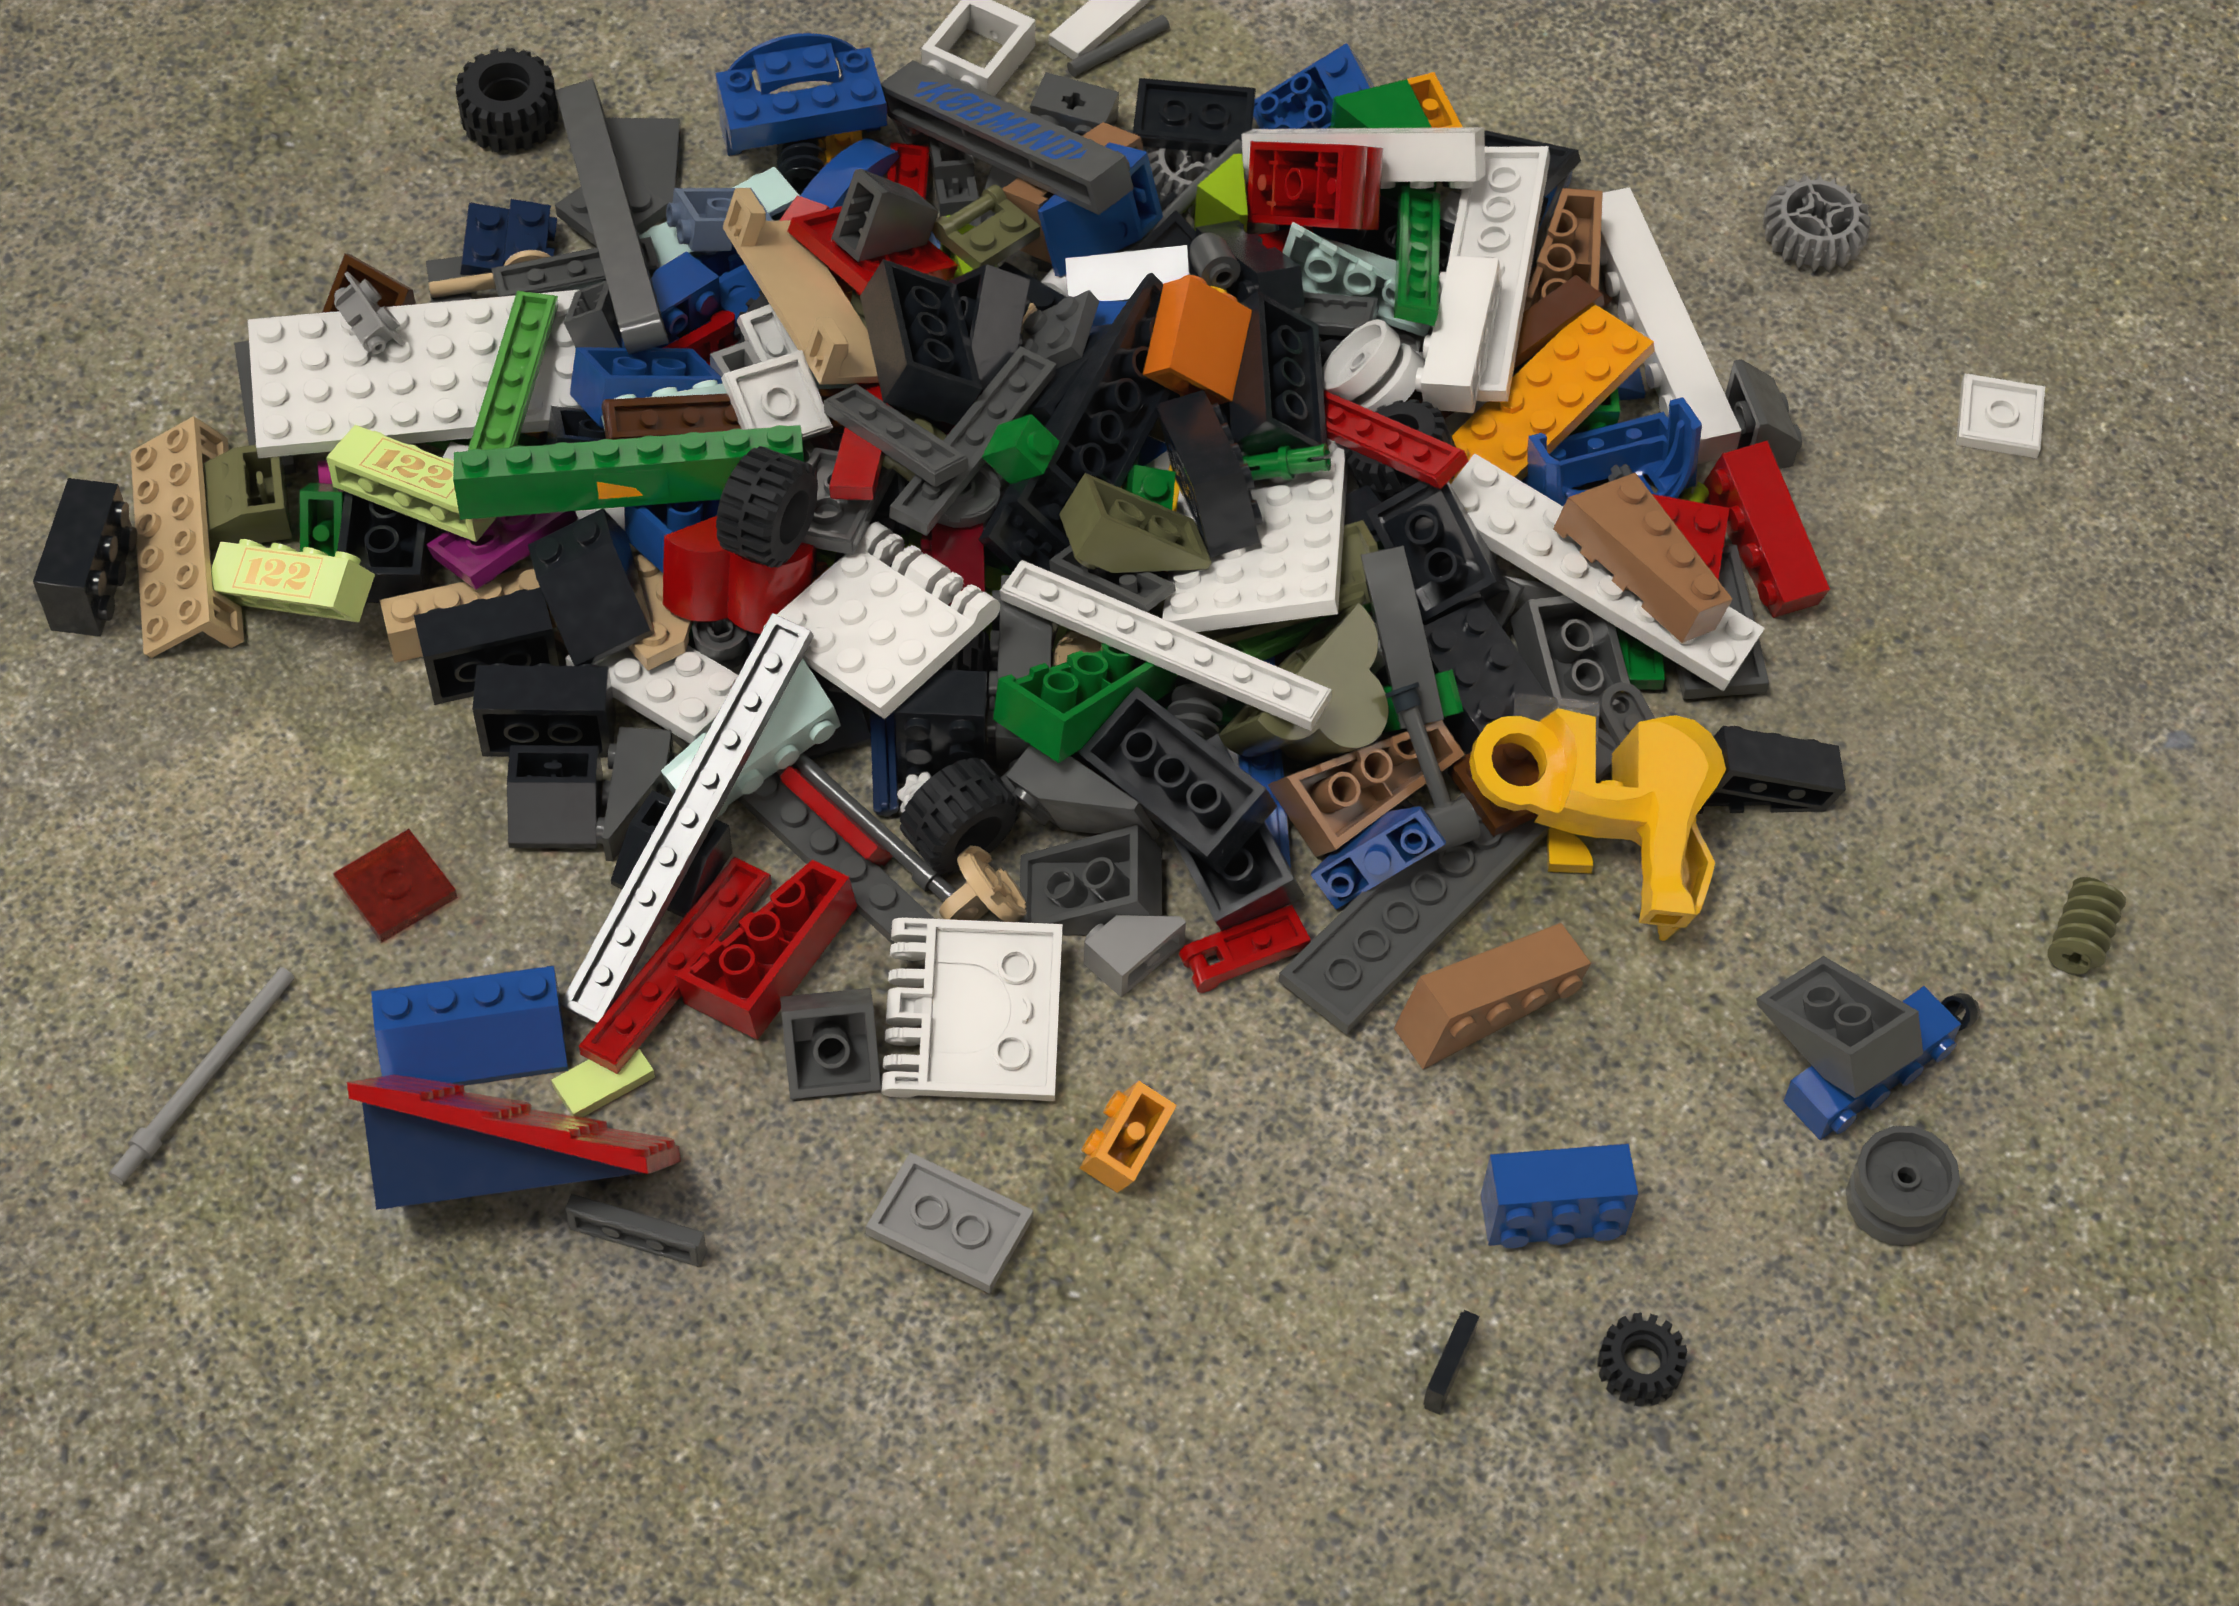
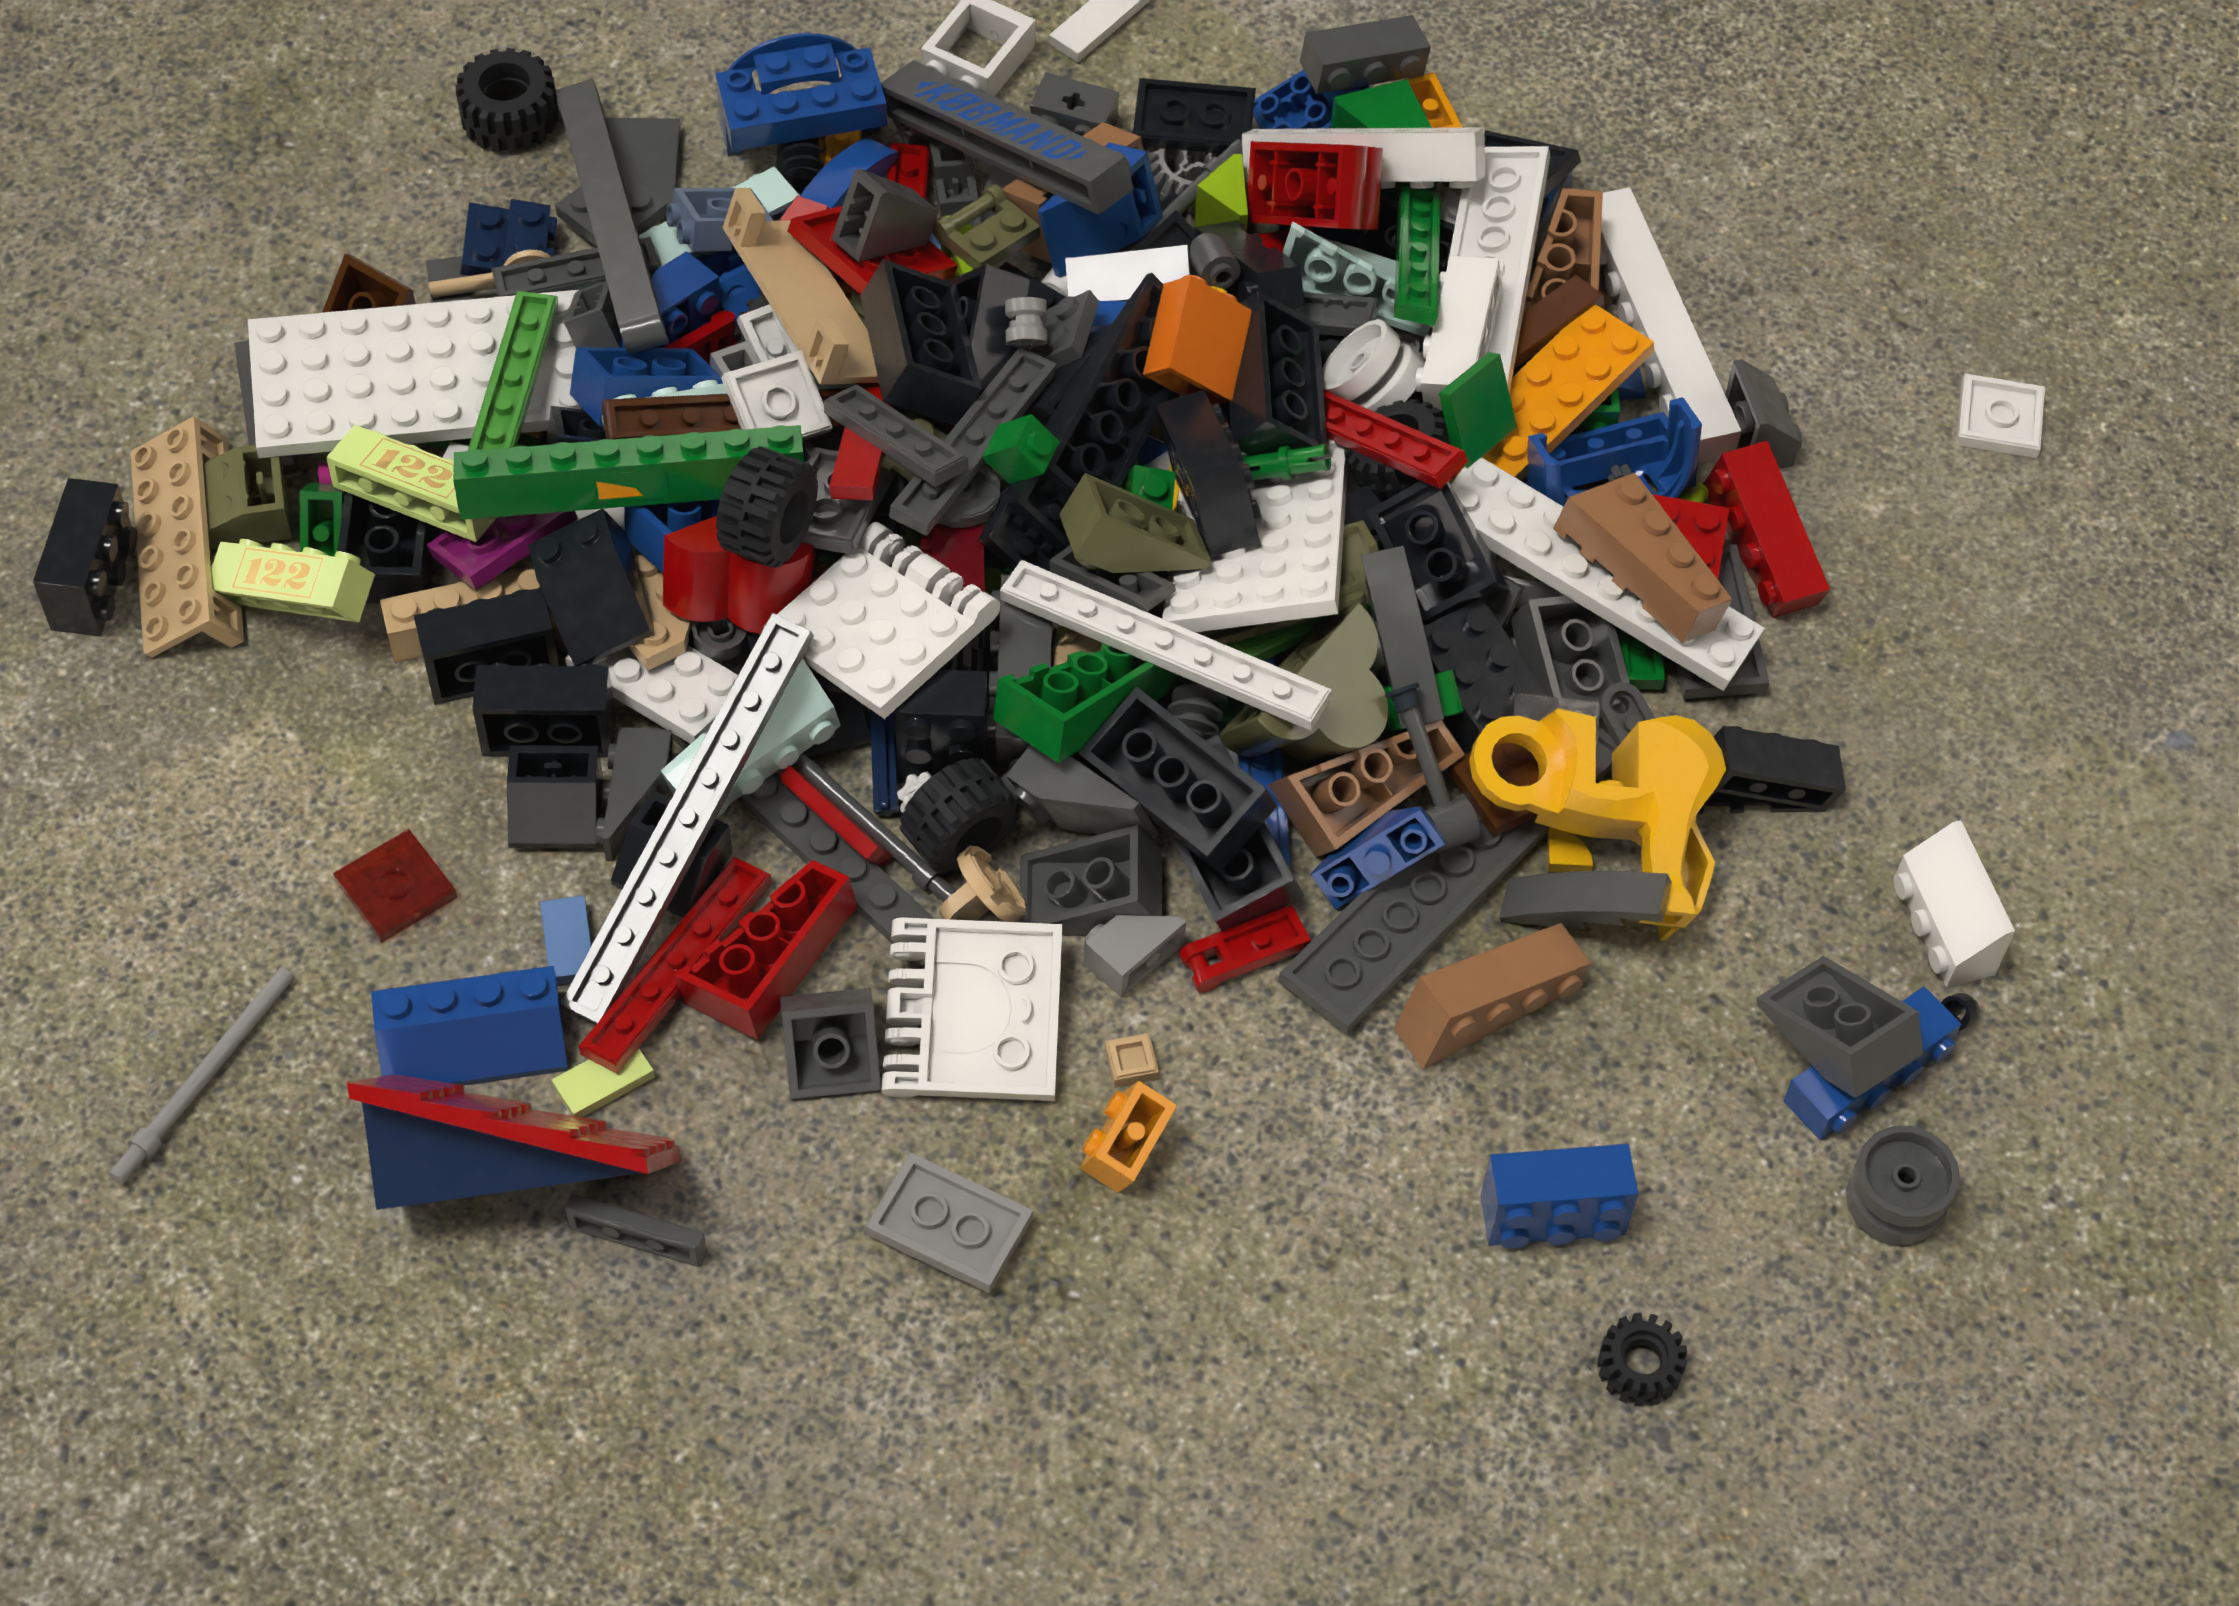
(378, 323): light grey hinge -> none
(566, 935): none -> medium blue tile
(1026, 324): none -> light grey wheel
(1118, 45): dark grey bar -> none
(1131, 1060): none -> tan tile
(1364, 54): none -> dark grey brick
(1450, 1361): black tile -> none
(1478, 408): none -> green tile
(1585, 898): none -> dark grey slope
(1816, 223): light grey gear -> none
(1954, 906): none -> white slope
(2086, 926): olive piece -> none

